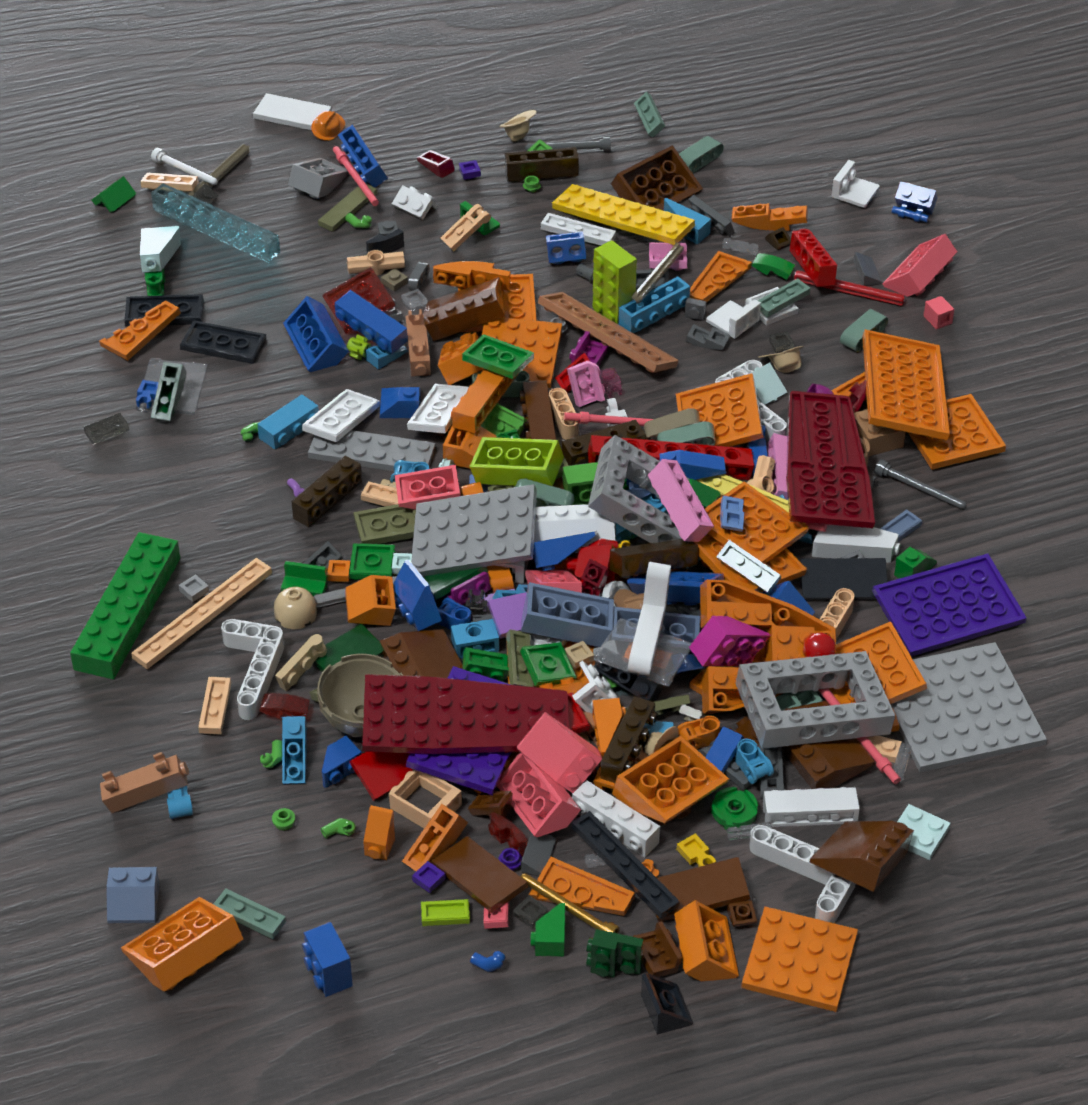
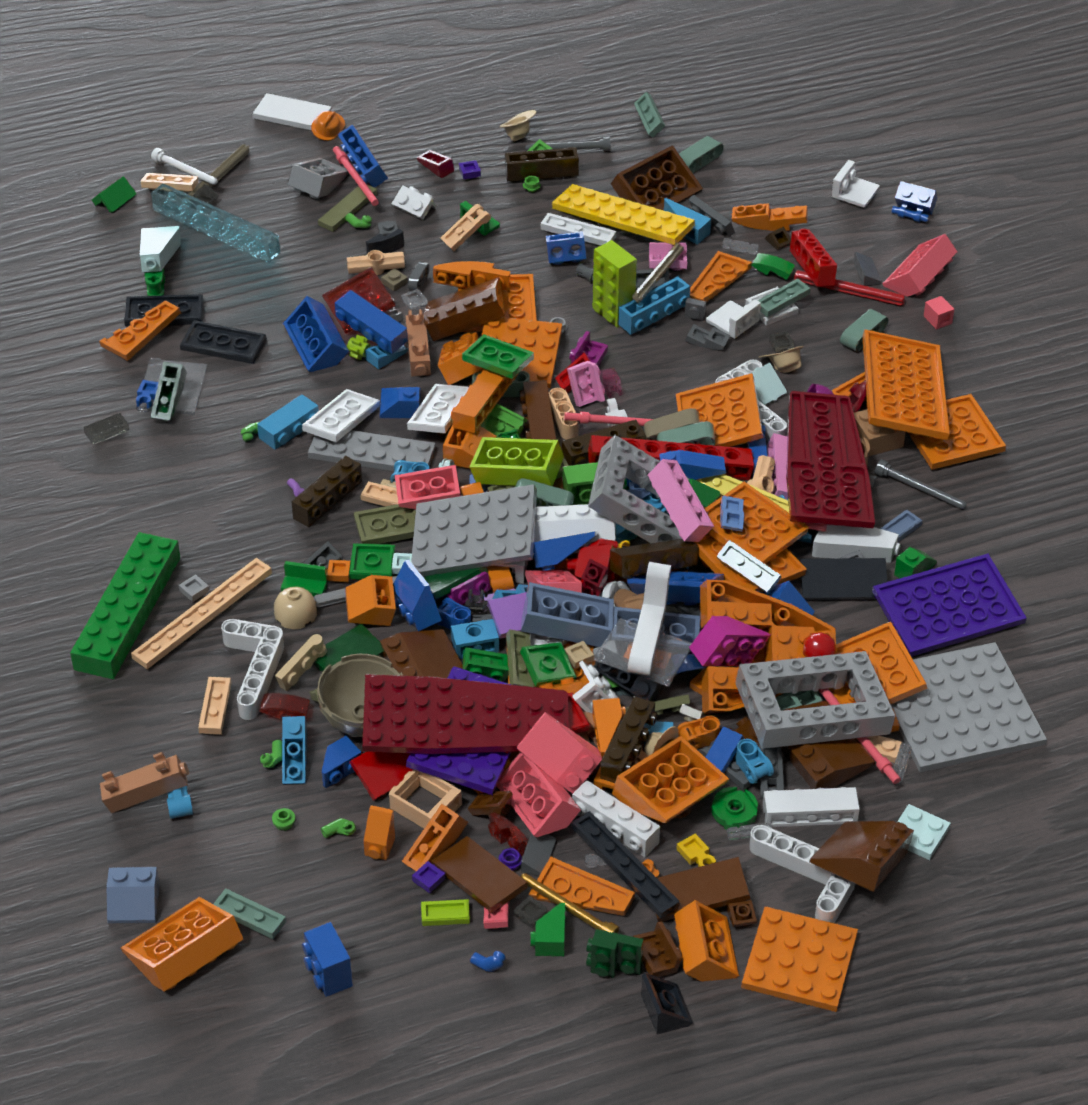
(608, 332): nougat plate -> none
(839, 609): light nougat beam -> none

